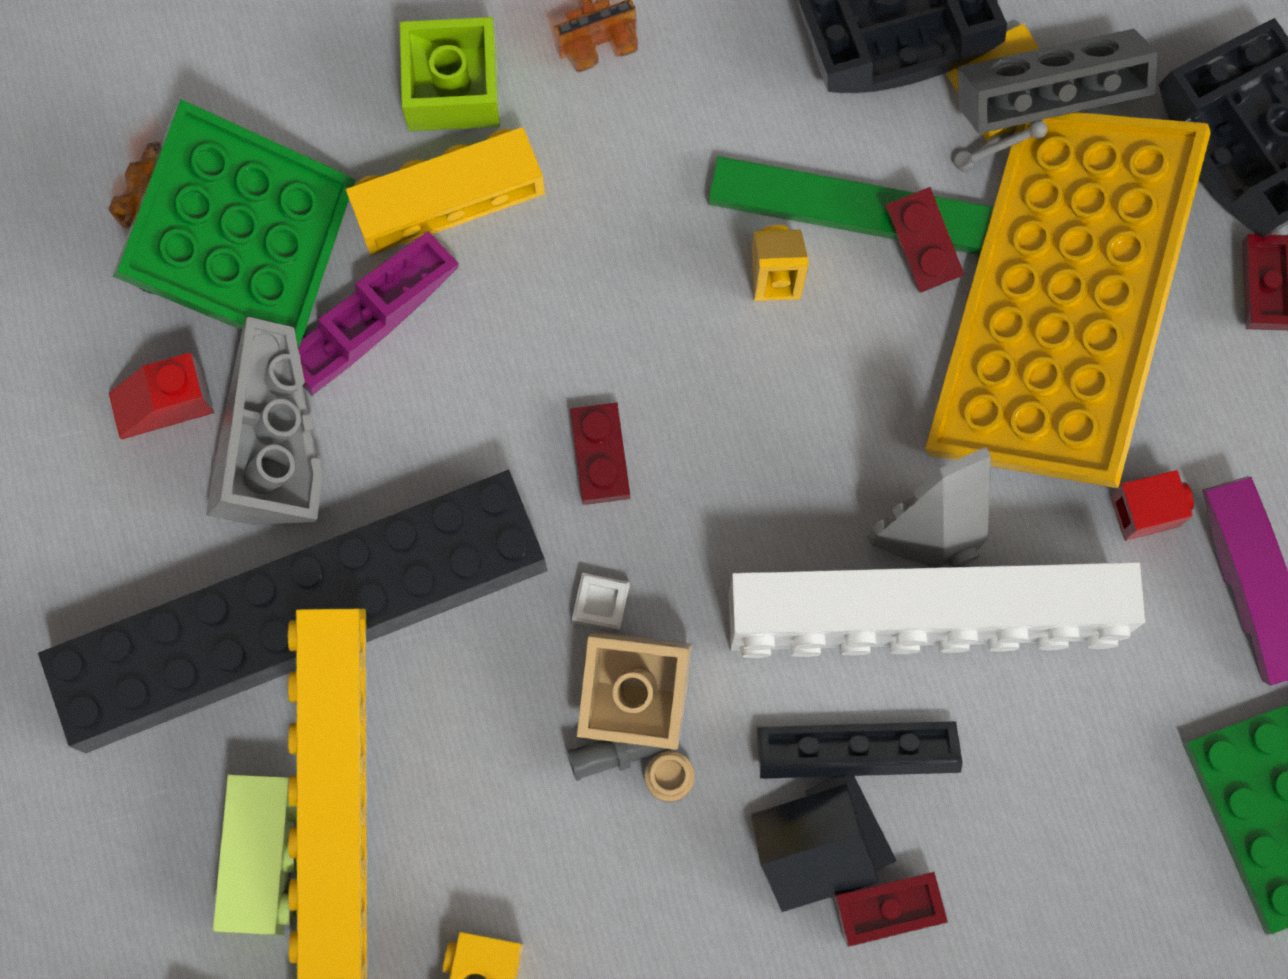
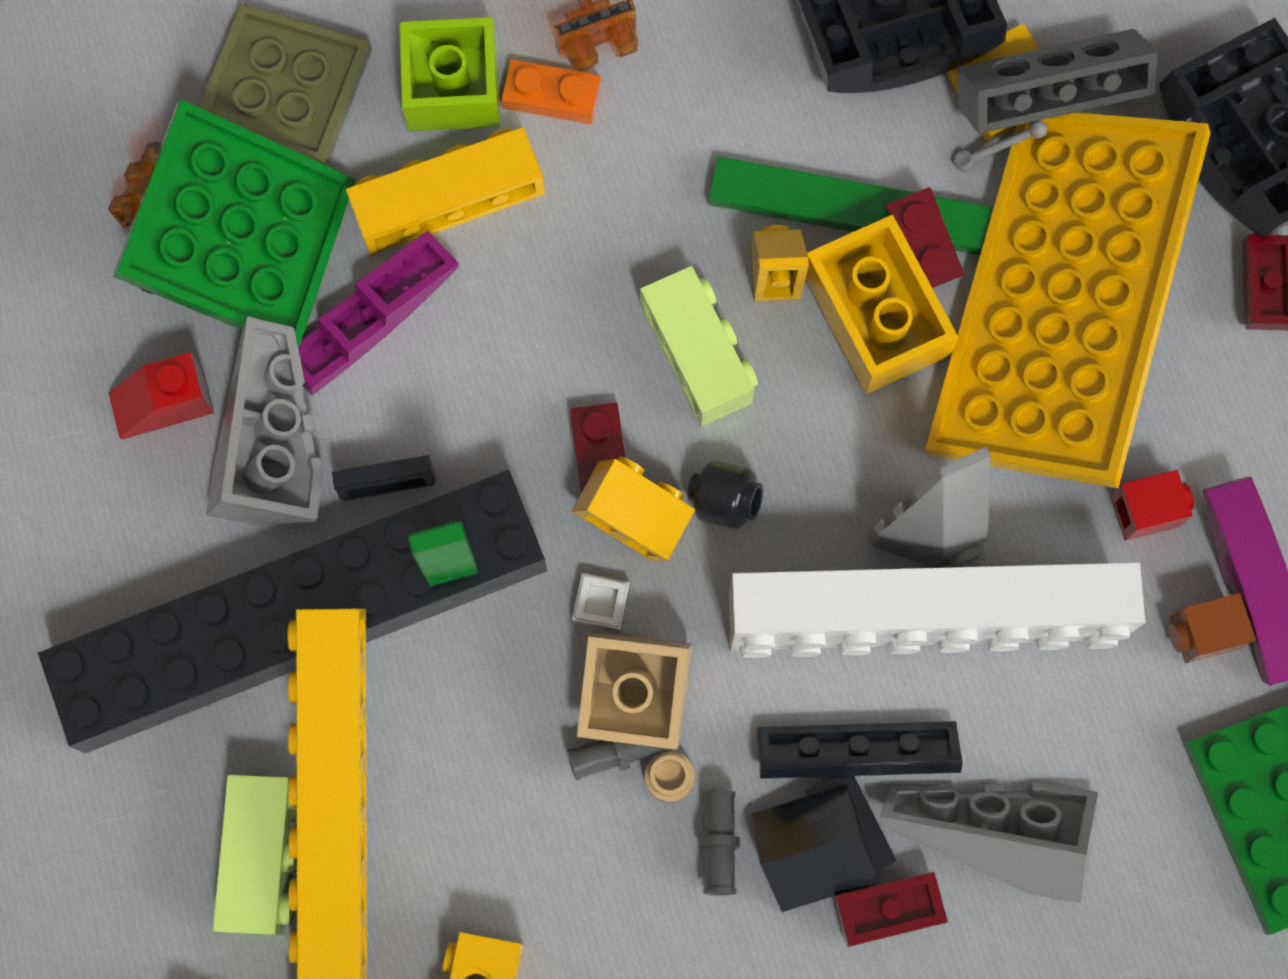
(286, 80): none -> olive plate
(384, 478): none -> black tile
(443, 553): none -> green tile
(551, 91): none -> orange plate
(634, 509): none -> yellow brick
(698, 345): none -> yellowish green brick
(719, 842): none -> dark grey pin
(725, 494): none -> black head
(879, 304): none -> yellow brick
(1022, 838): none -> light grey wedge
(1211, 628): none -> dark orange brick

